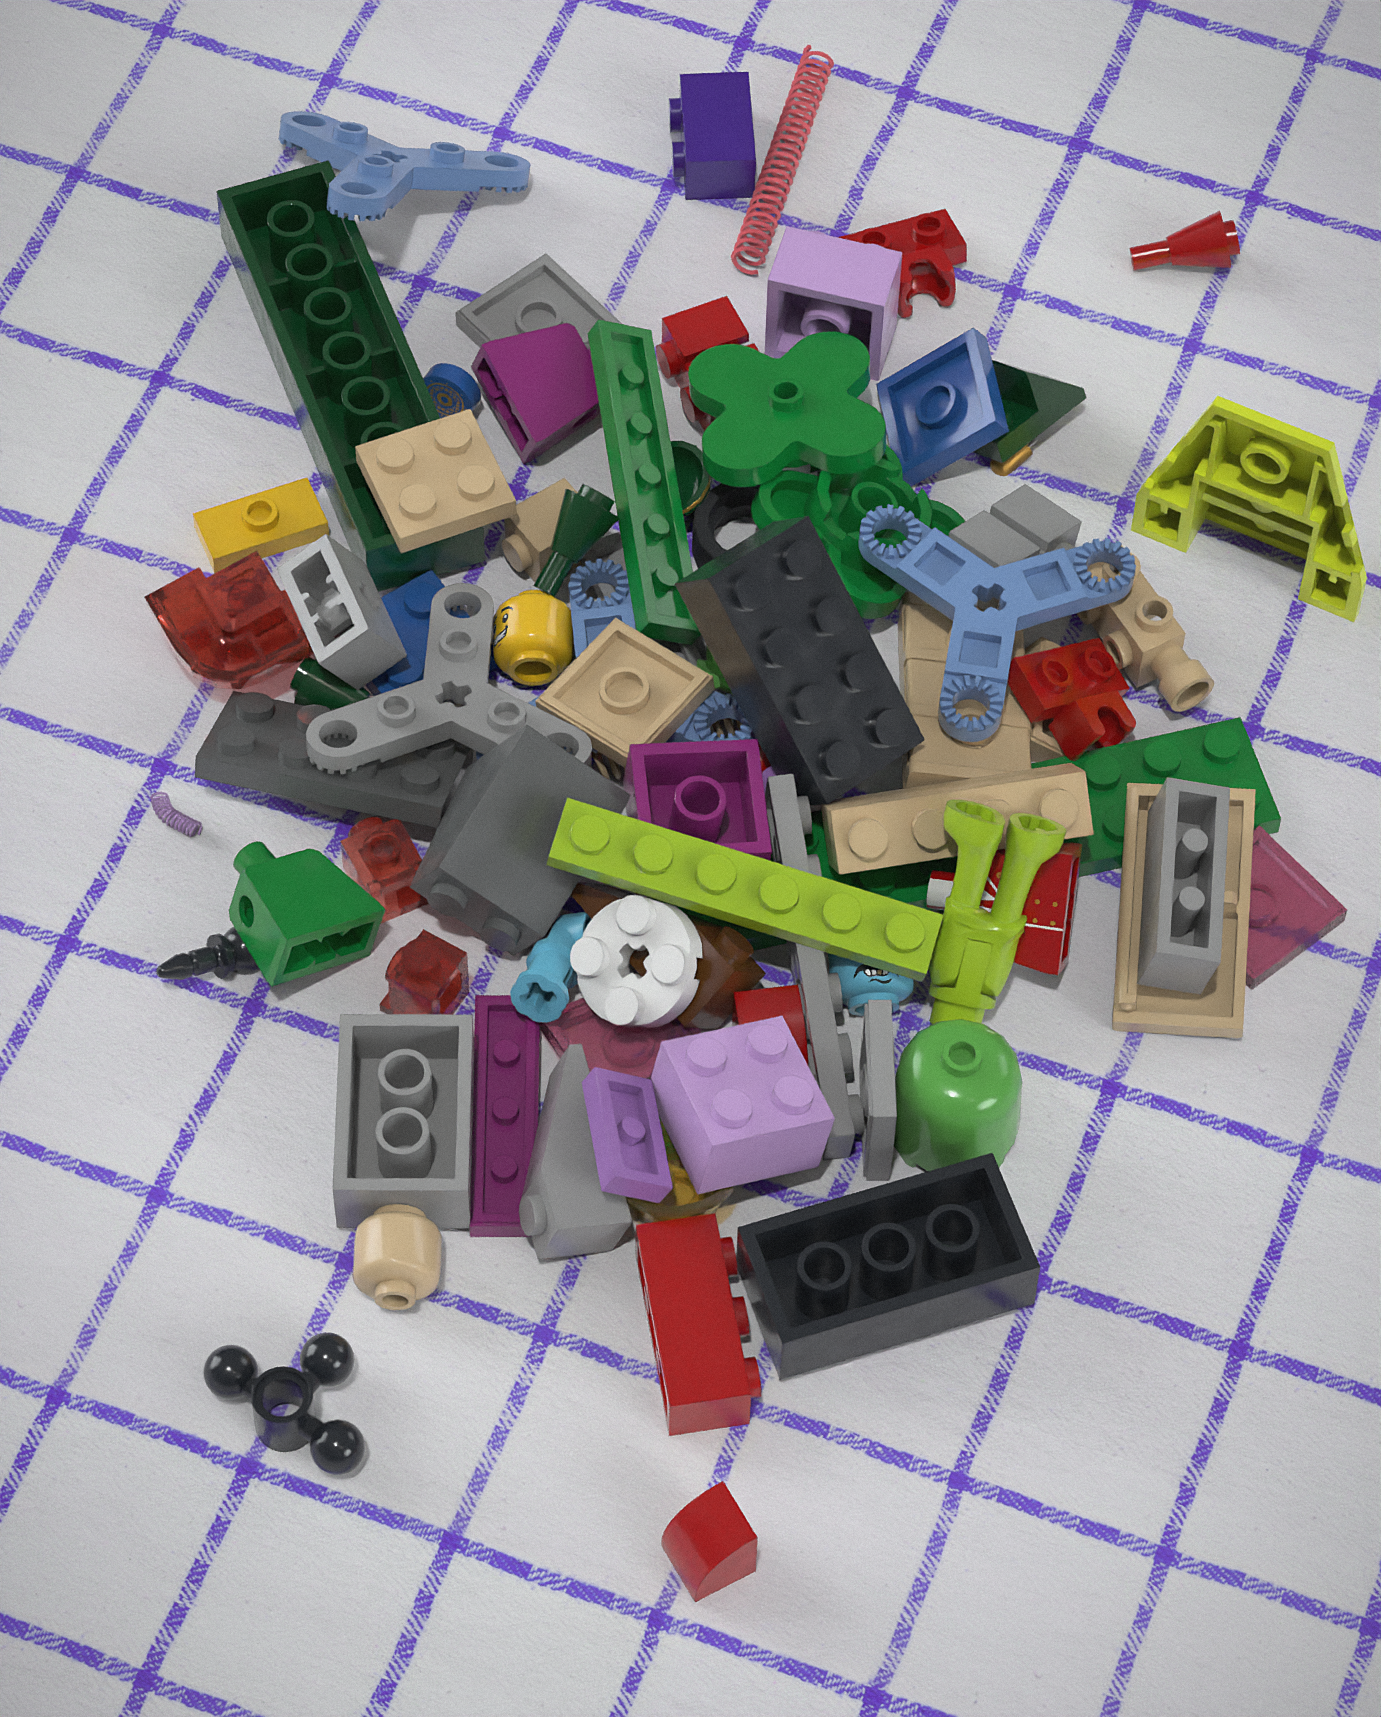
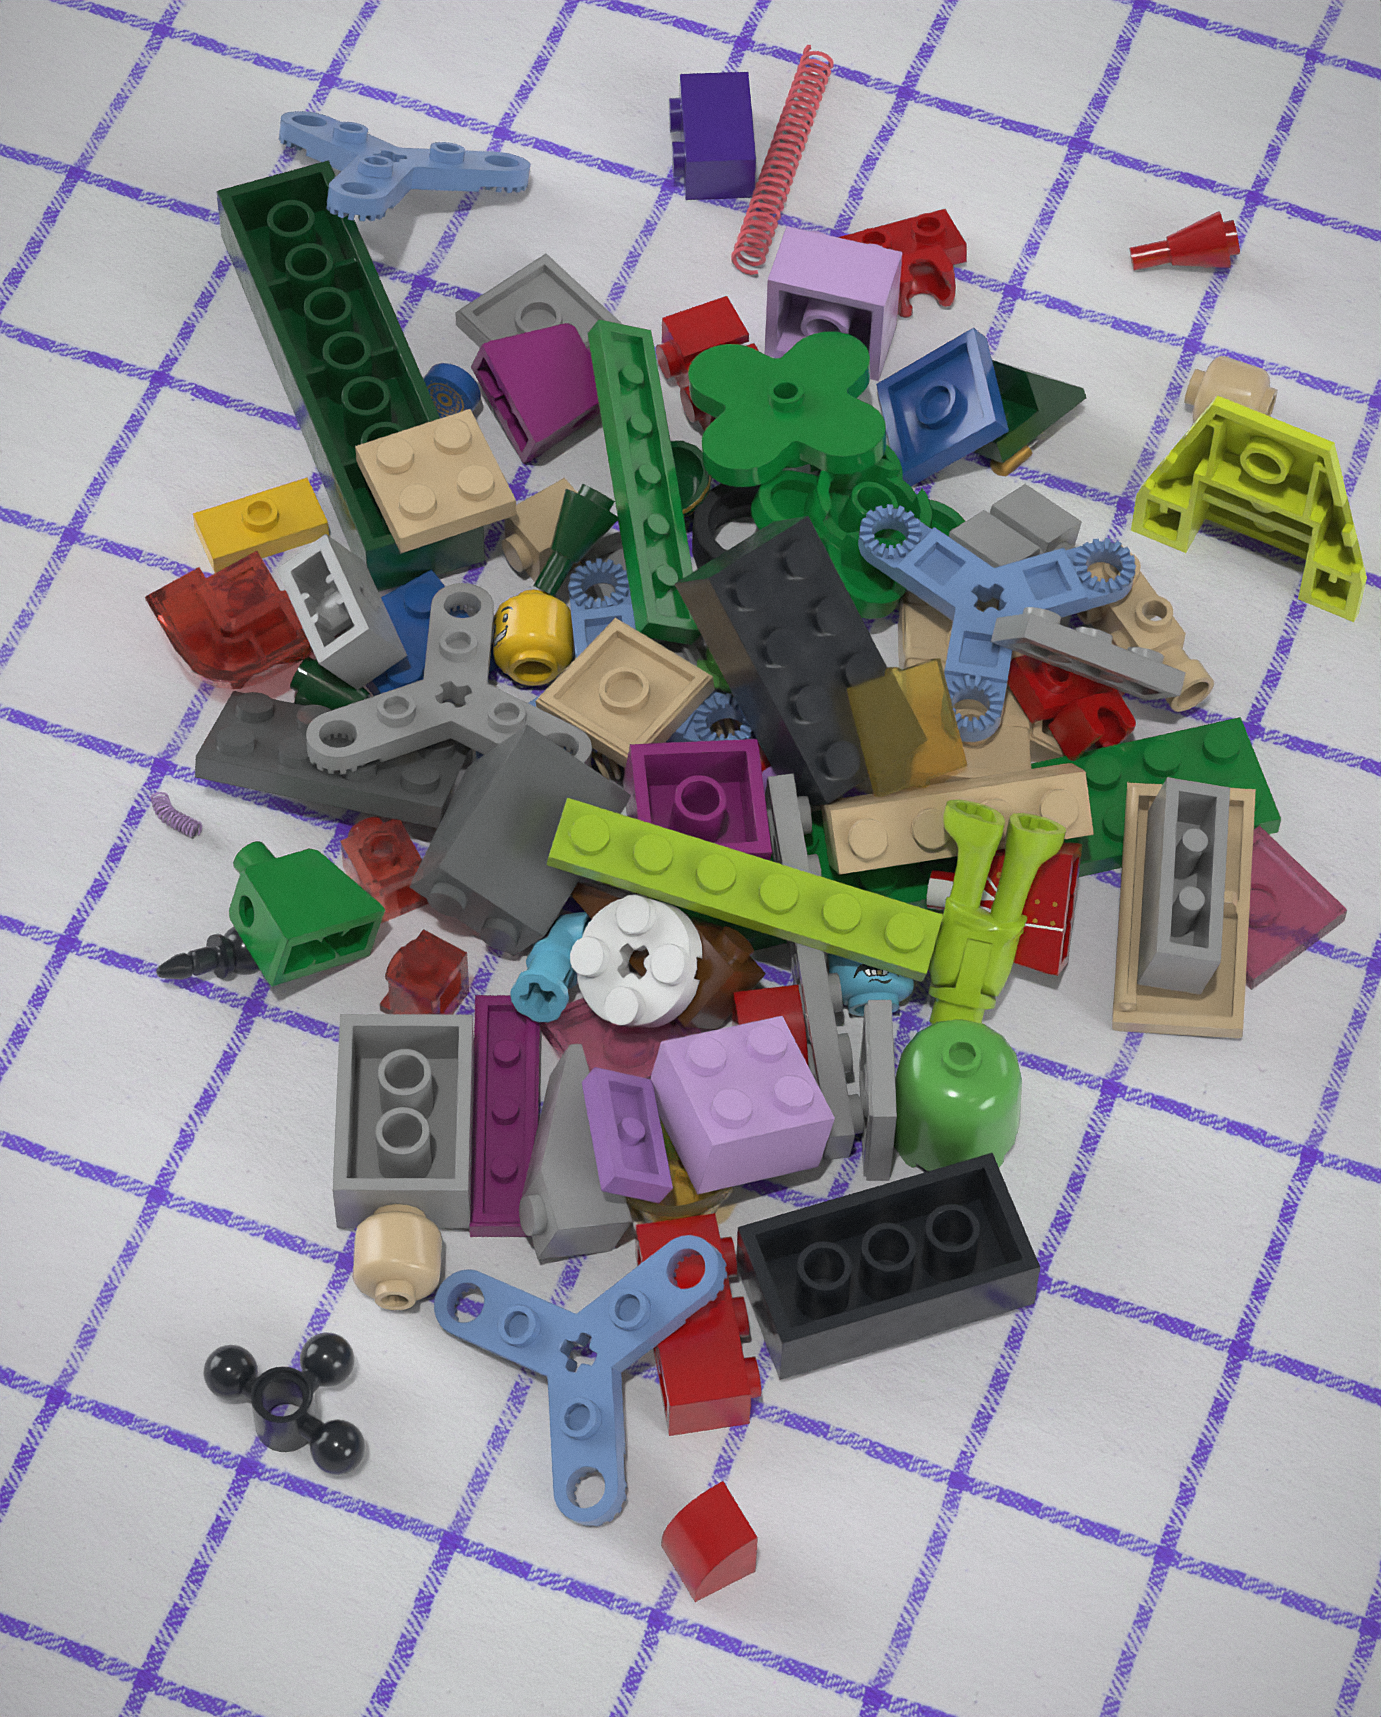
(586, 1403): none -> medium blue piece
(907, 727): none -> clear yellow piece
(1088, 654): none -> light grey plate
(1232, 381): none -> tan head

